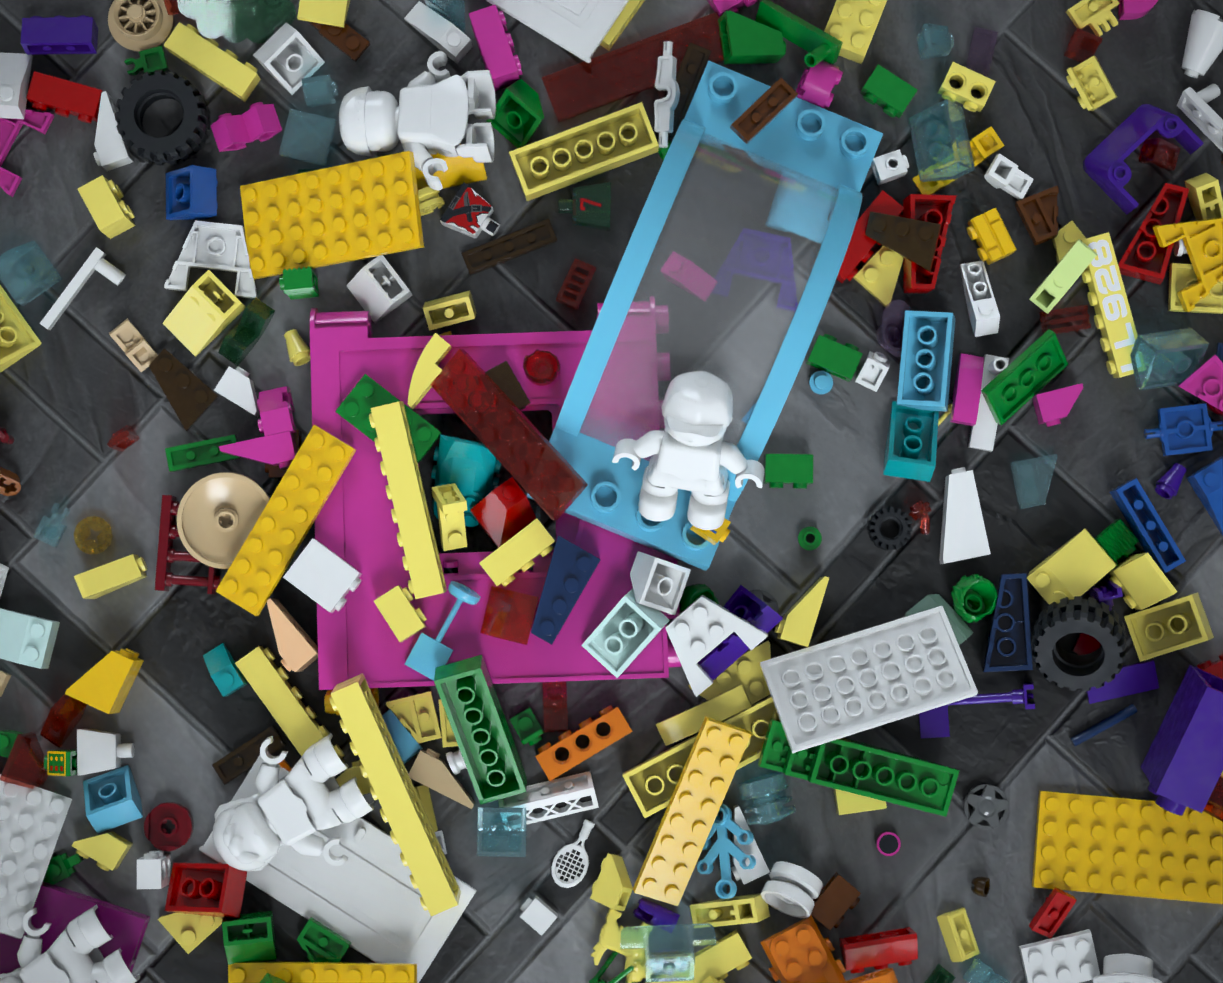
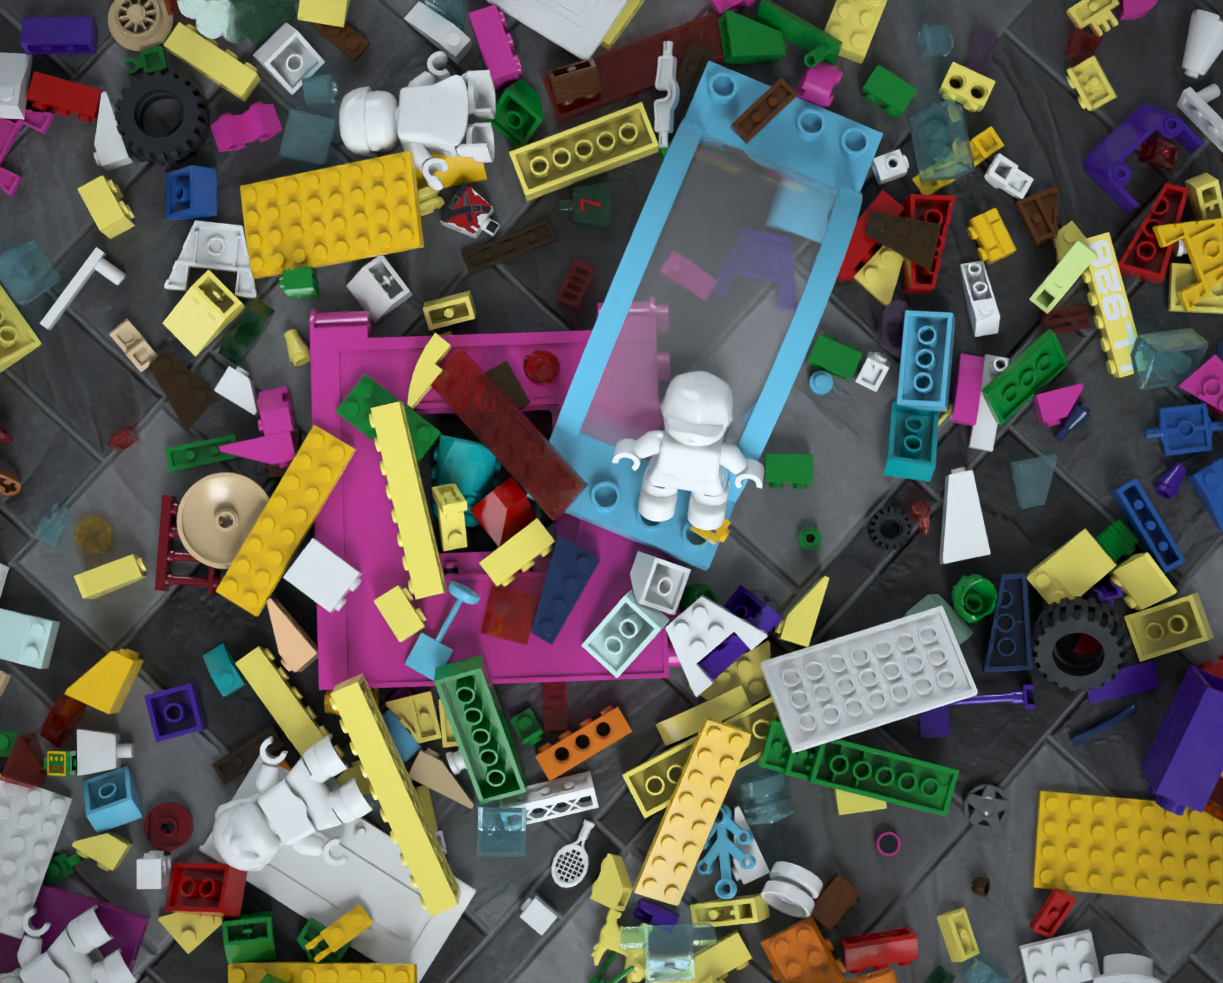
(176, 712): none -> dark purple brick
(342, 931): none -> yellow hinge
(575, 81): none -> reddish brown brick
(1076, 417): none -> dark blue cone

